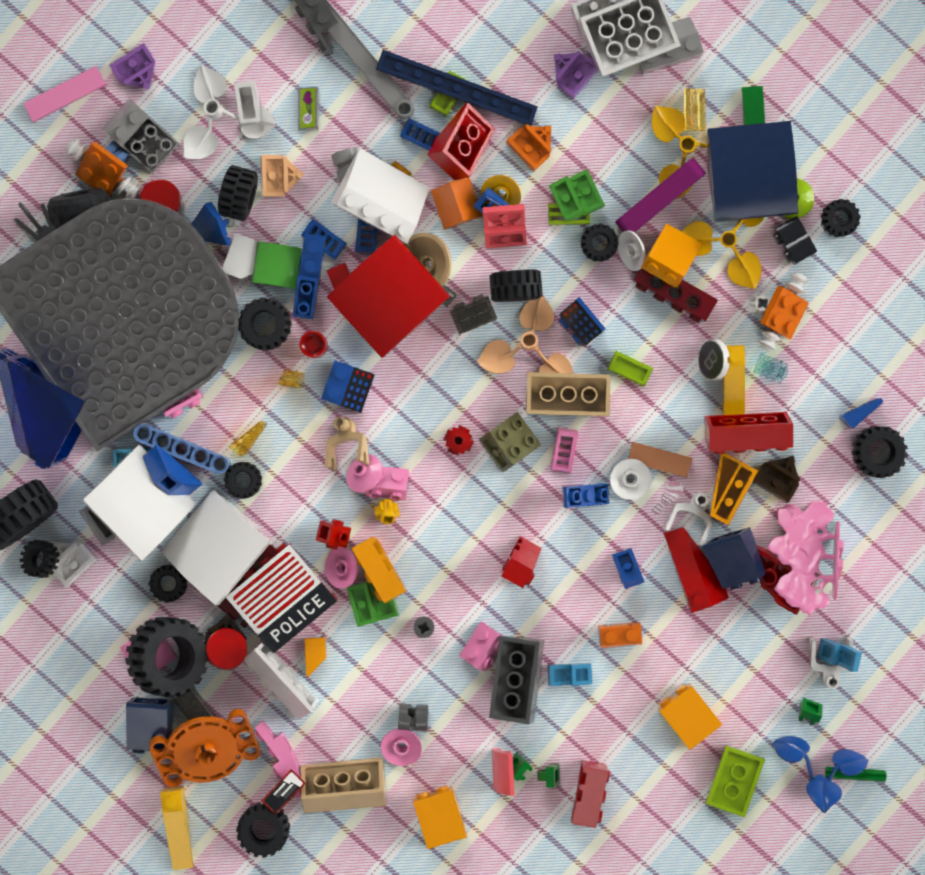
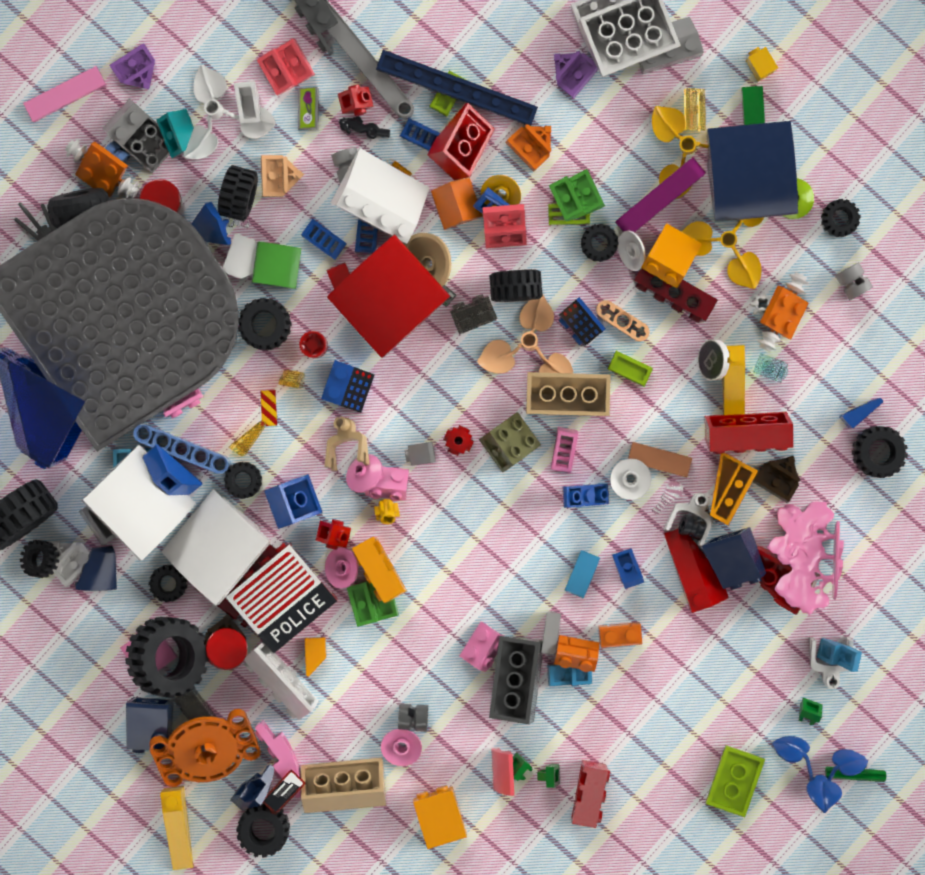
(99, 571): none -> dark blue slope
(176, 131): none -> teal slope
(254, 790): none -> dark blue slope
(268, 407): none -> sticker
(285, 67): none -> coral slope
(293, 501): none -> blue slope
(309, 276): blue slope -> none
(355, 100): none -> red brick
(357, 125): none -> black animal
(420, 453): none -> light grey slope
(424, 623): dark grey wheel -> none
(521, 563): red wedge -> none
(551, 632): none -> light grey slope
(576, 653): none -> orange brick
(582, 574): none -> dark azure slope
(632, 334): none -> light nougat beam
(689, 715): light orange brick -> none
(692, 527): none -> black wheel
(761, 63): none -> yellow brick
(794, 240): black brick -> none
(851, 274): none -> light grey wheel

